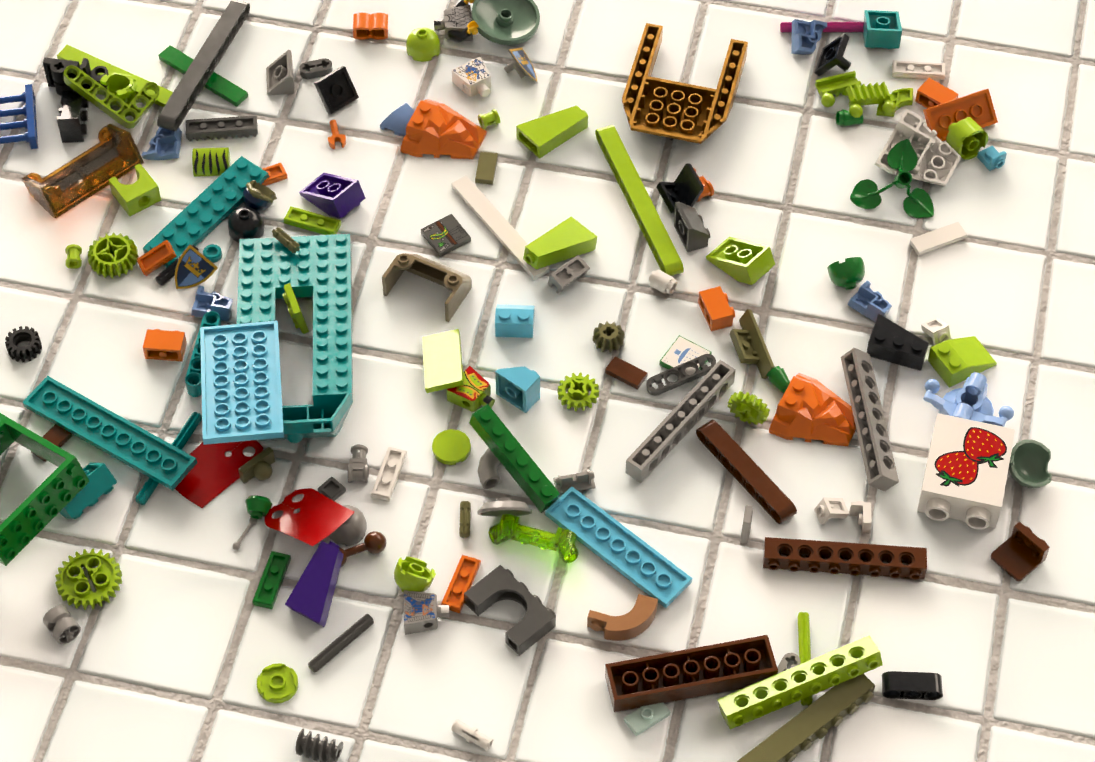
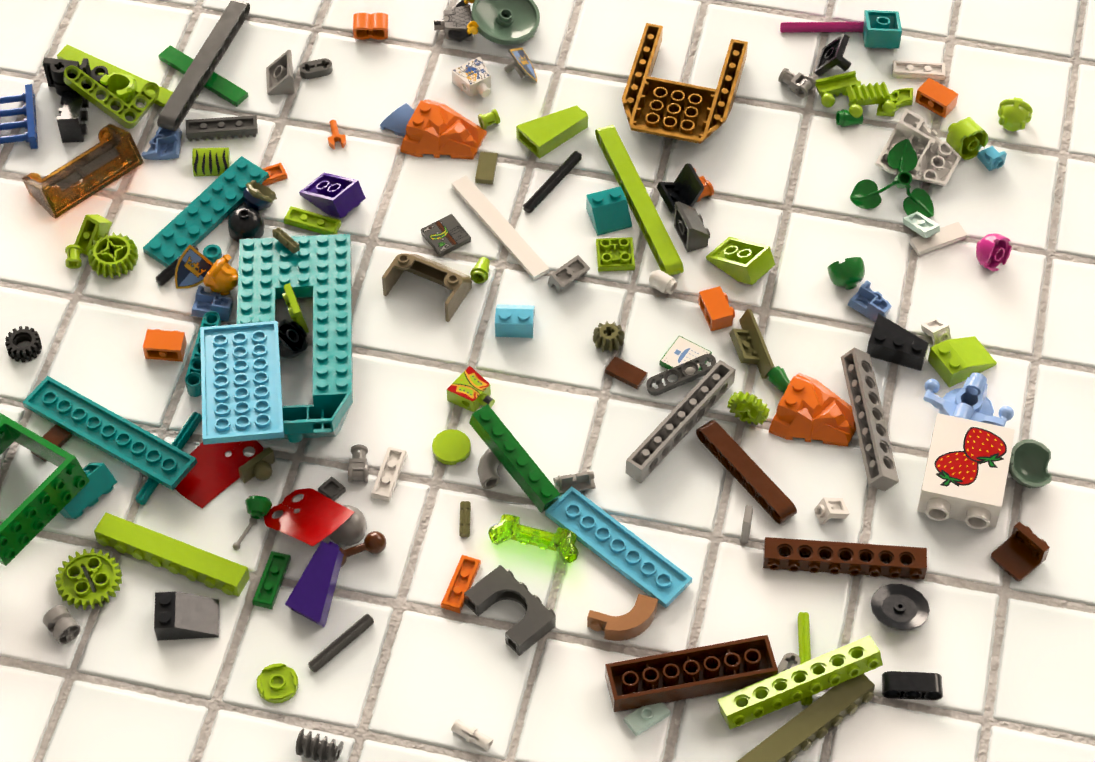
(90, 230): none -> lime slope
(136, 195): lime piece -> none
(156, 257): orange tile -> none
(172, 554): none -> lime brick
(185, 616): none -> slope
(221, 276): none -> light orange helmet
(291, 339): none -> black cylinder
(336, 90): black tile -> none
(413, 575): lime cylinder -> none
(422, 611): light grey torso -> none
(423, 44): lime cylinder -> none
(442, 361): tile -> none
(480, 270): none -> lime cone
(504, 506): light grey piece -> none
(518, 386): medium azure slope -> none
(552, 182): none -> black axle
(560, 244): lime slope -> none
(578, 392): lime gear -> none
(608, 210): none -> teal slope
(615, 254): none -> lime tile
(797, 82): none -> light grey connector
(806, 35): medium blue slope -> none
(863, 511): white bracket -> none
(900, 607): none -> black piece
(921, 224): none -> light aqua plate
(975, 105): orange plate -> none
(993, 250): none -> dark pink cylinder
(1014, 114): none -> lime helmet

